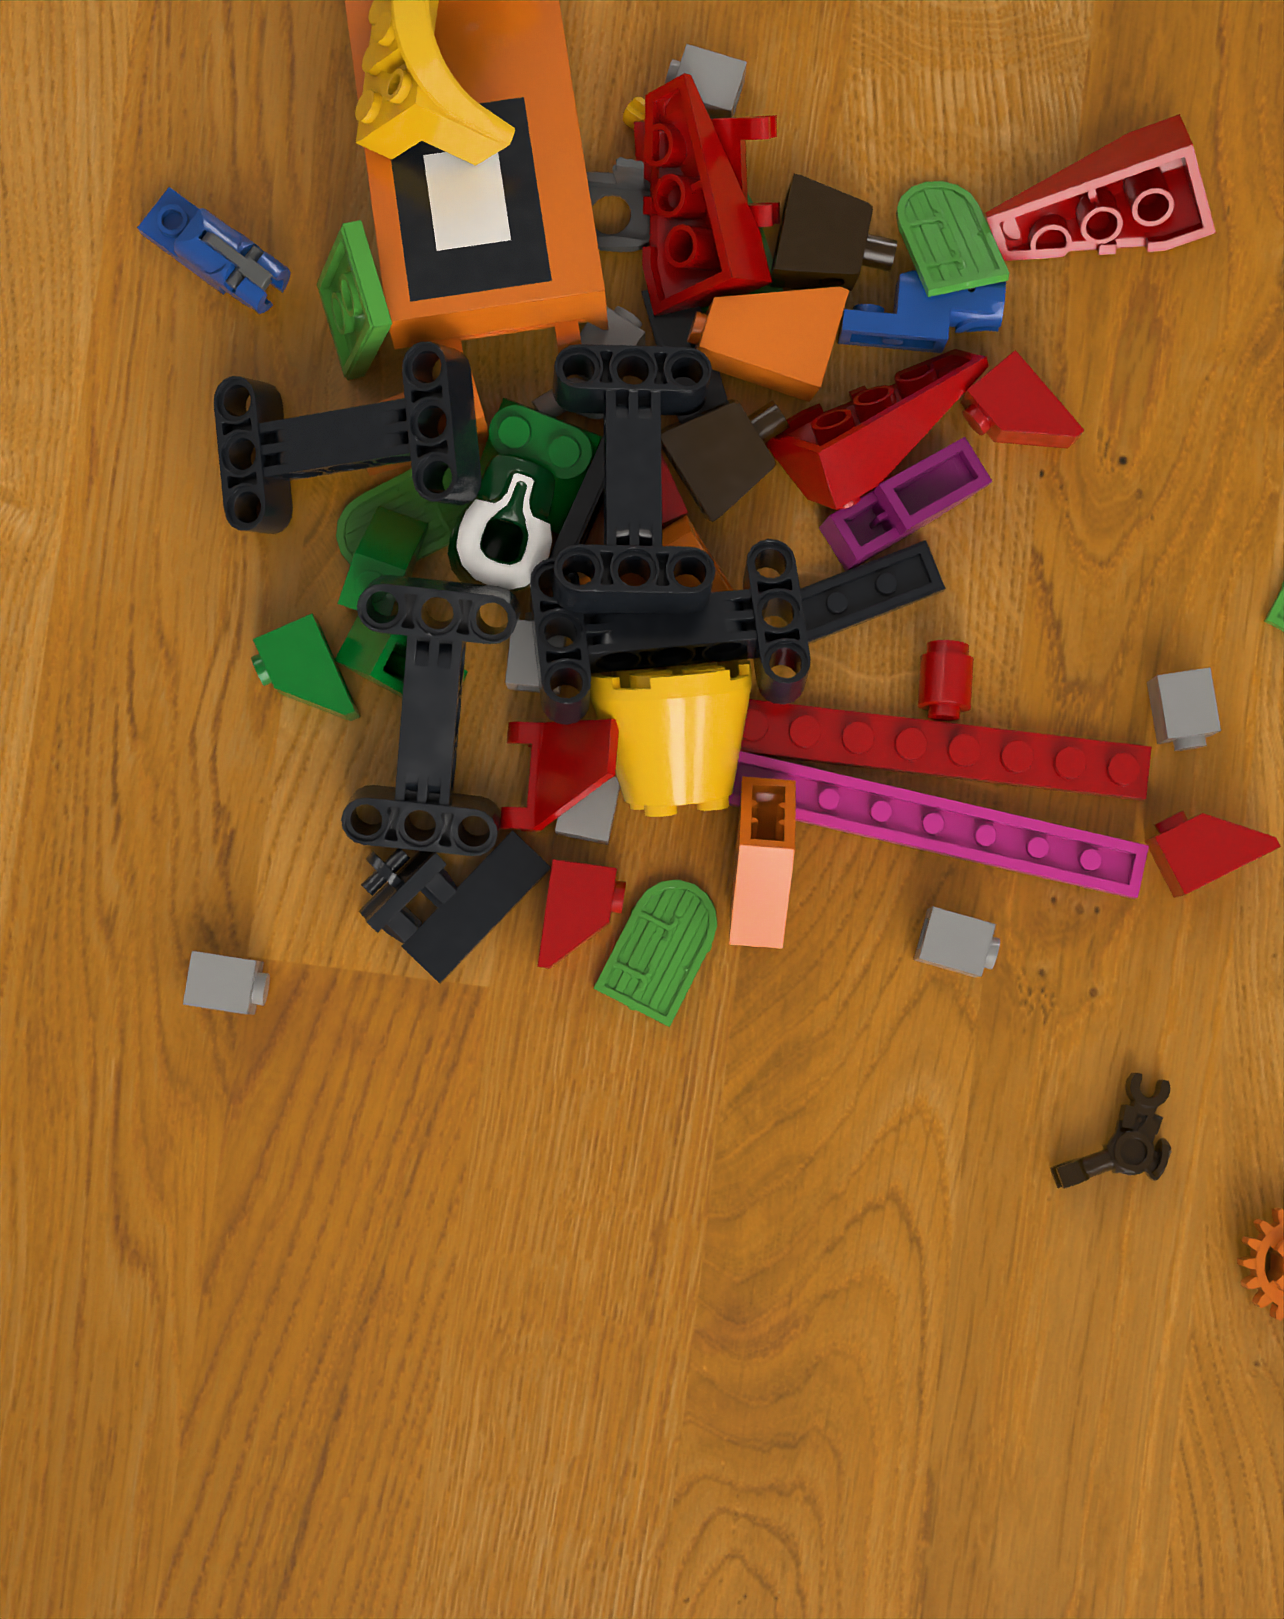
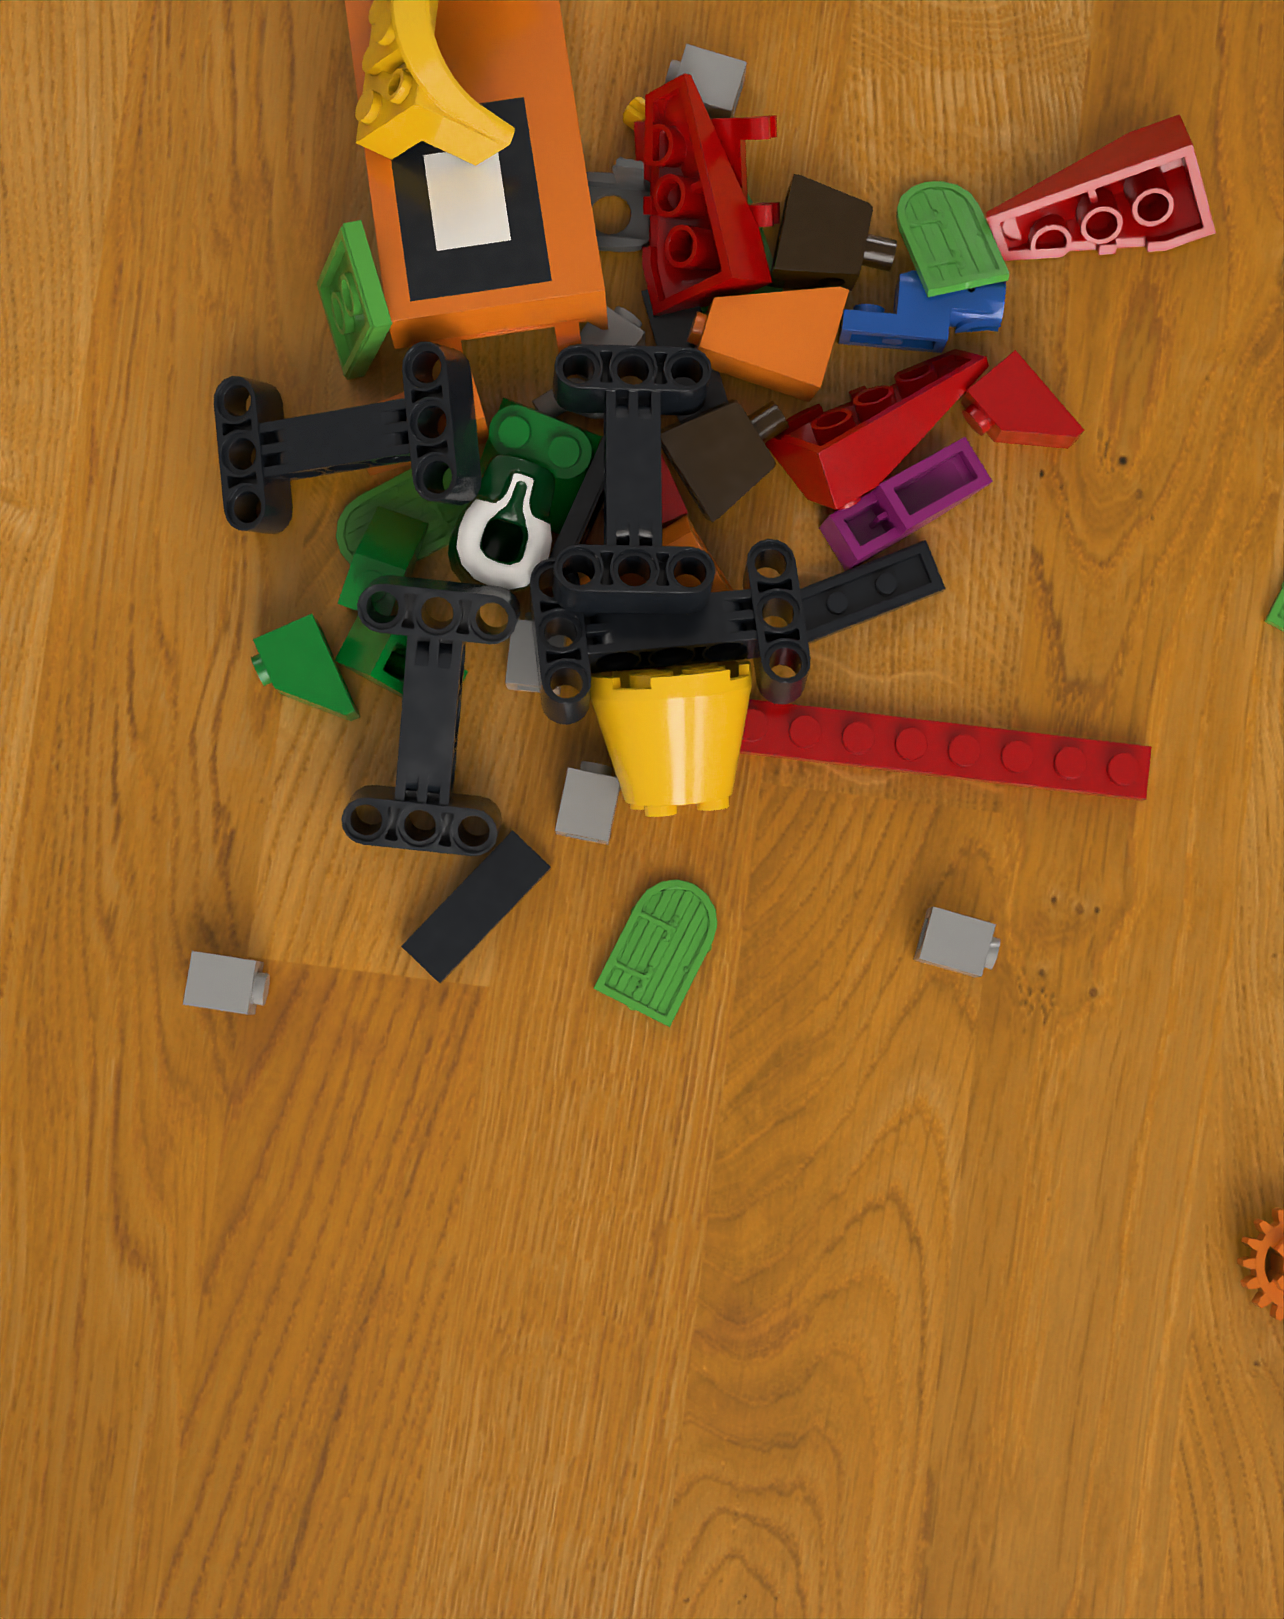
(214, 251): blue plate -> none
(387, 907): black hips -> none
(564, 767): red flag -> none
(577, 907): red slope -> none
(763, 862): slope -> none
(945, 680): red brick -> none
(954, 828): dark pink plate -> none
(1131, 1145): dark brown piece -> none
(1184, 708): light grey brick -> none
(1203, 849): red slope -> none

